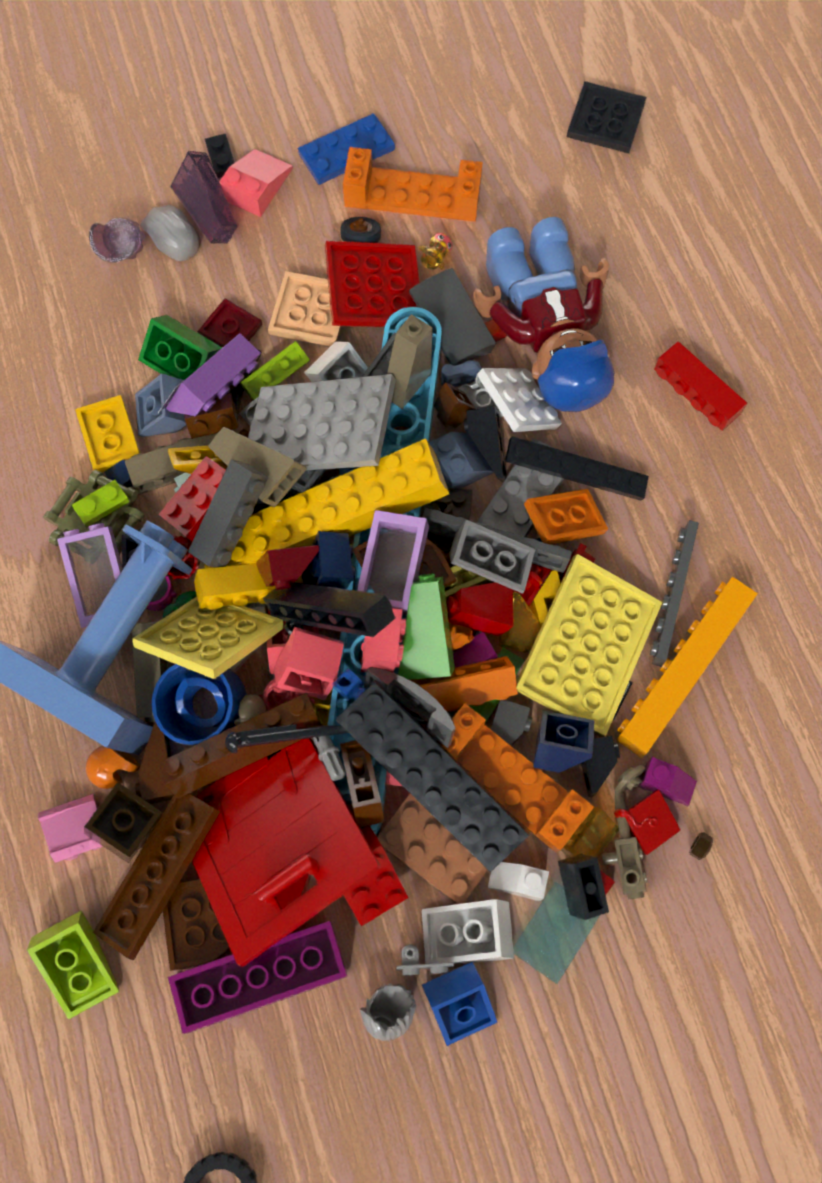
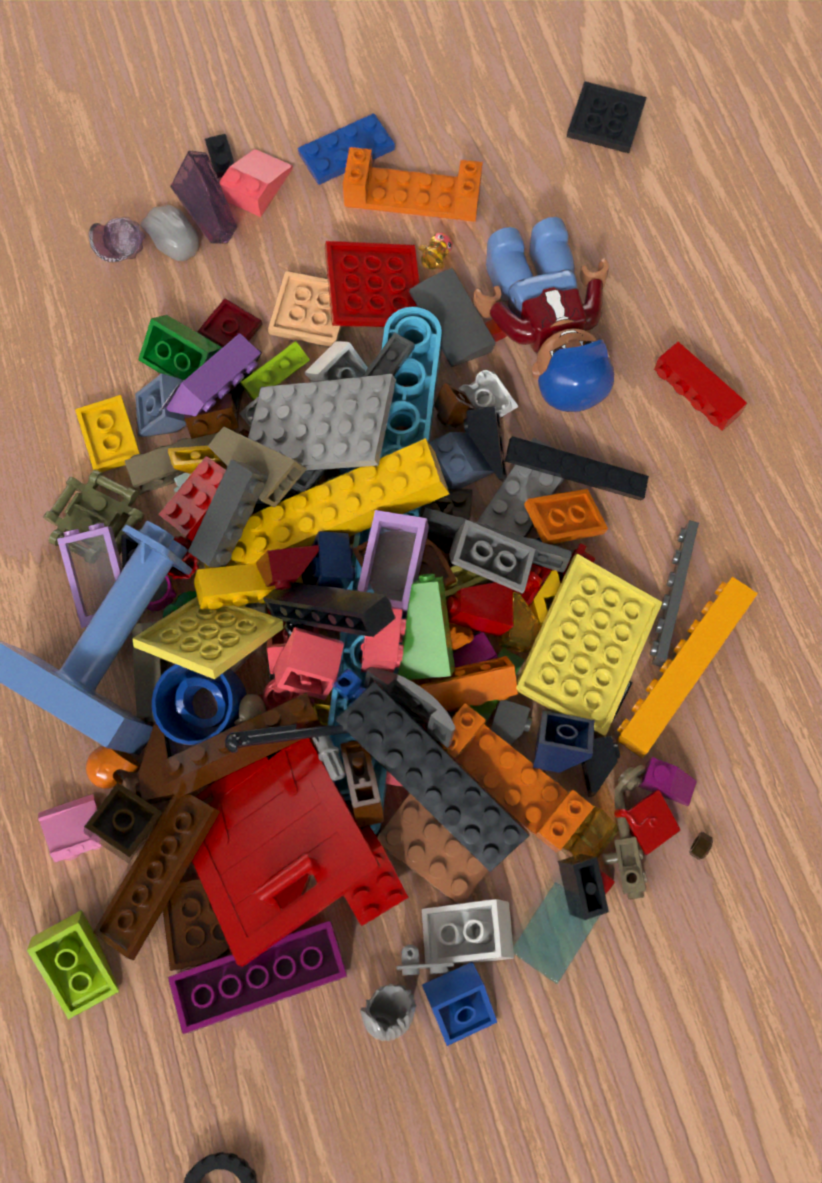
(100, 503): lime plate -> none
(120, 474): dark blue slope -> none
(360, 230): black wheel -> none
(410, 359): dark tan slope -> none
(460, 374): sand blue plate -> none
(519, 399): white plate -> none
(519, 880): white slope -> none

